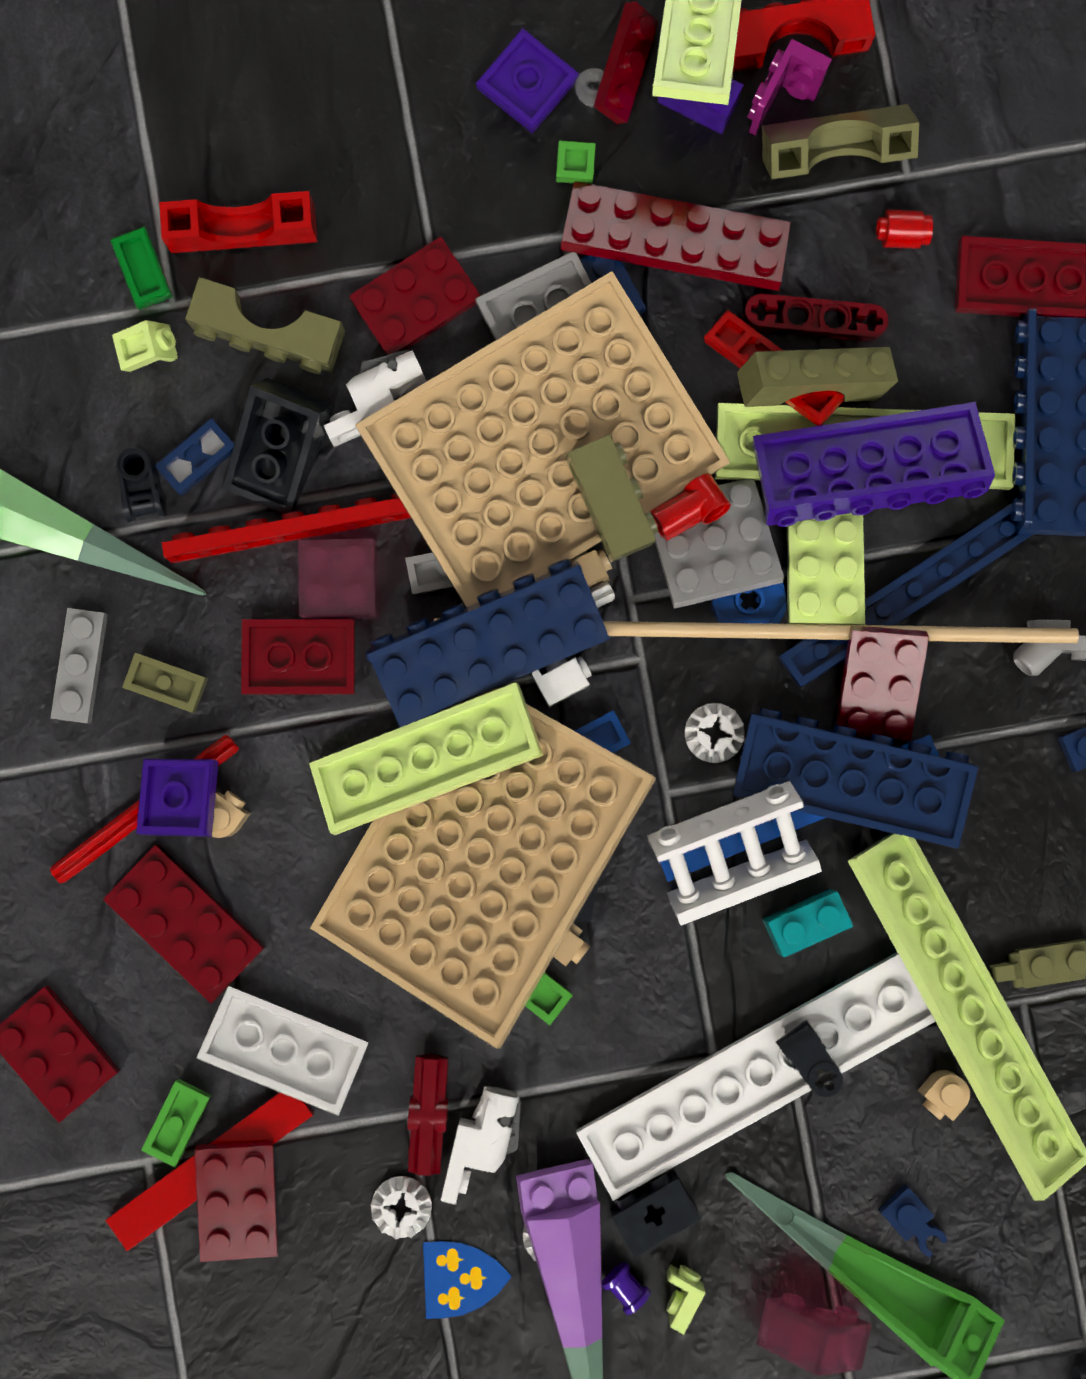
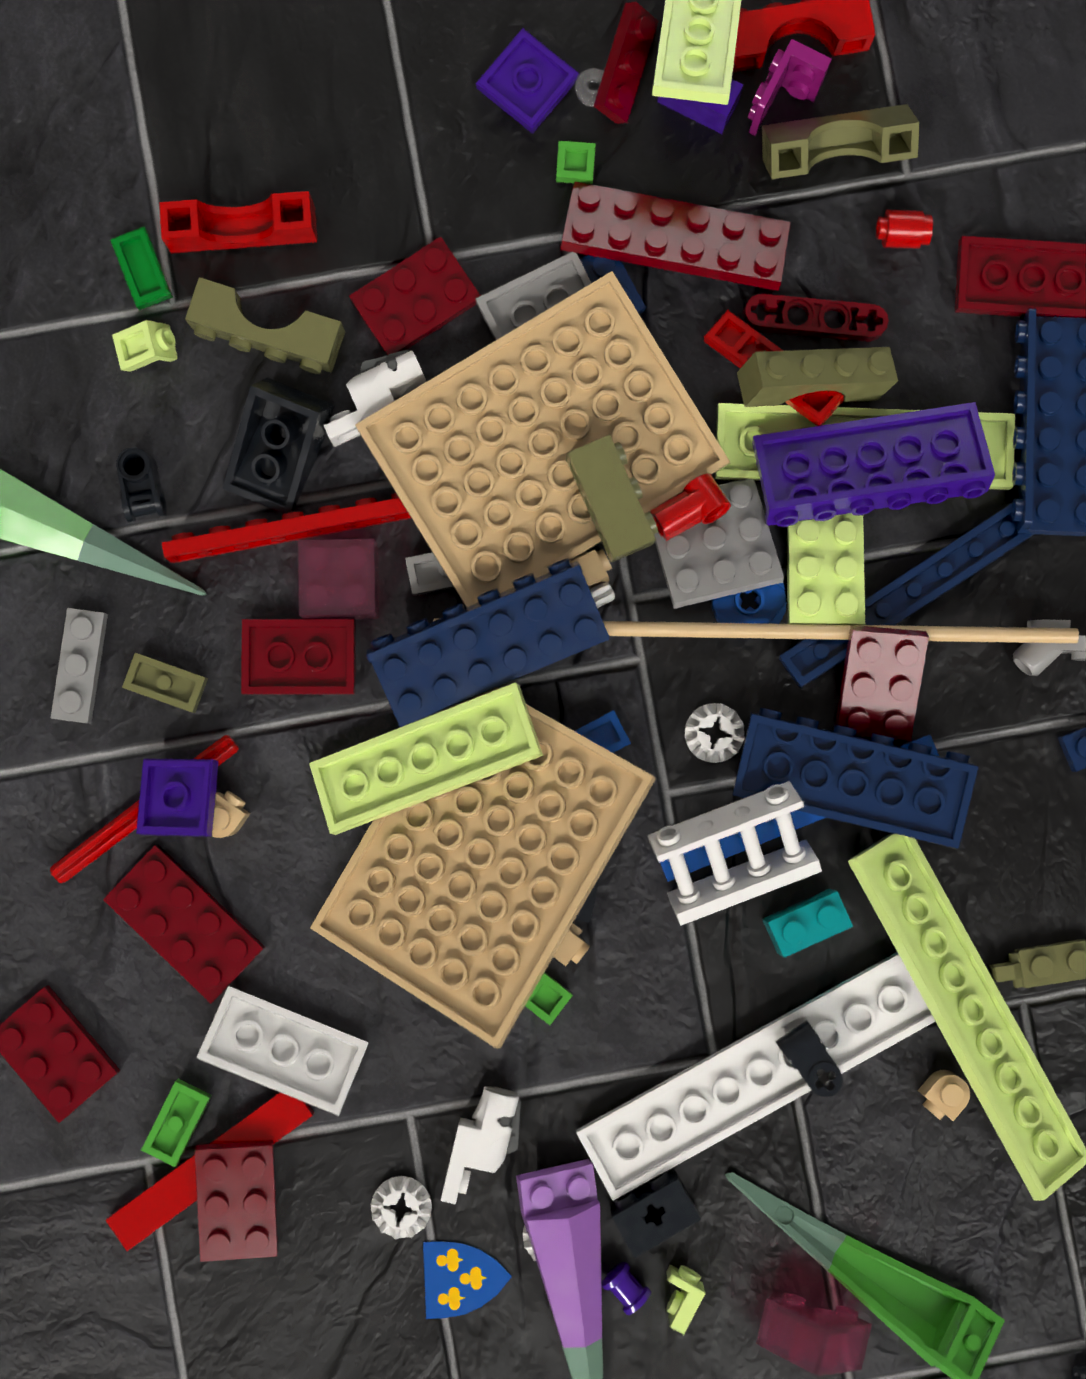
(196, 457): dark blue piece -> none
(428, 1114): dark red piece -> none
(562, 679): white brick -> none
(910, 1217): dark blue plate -> none

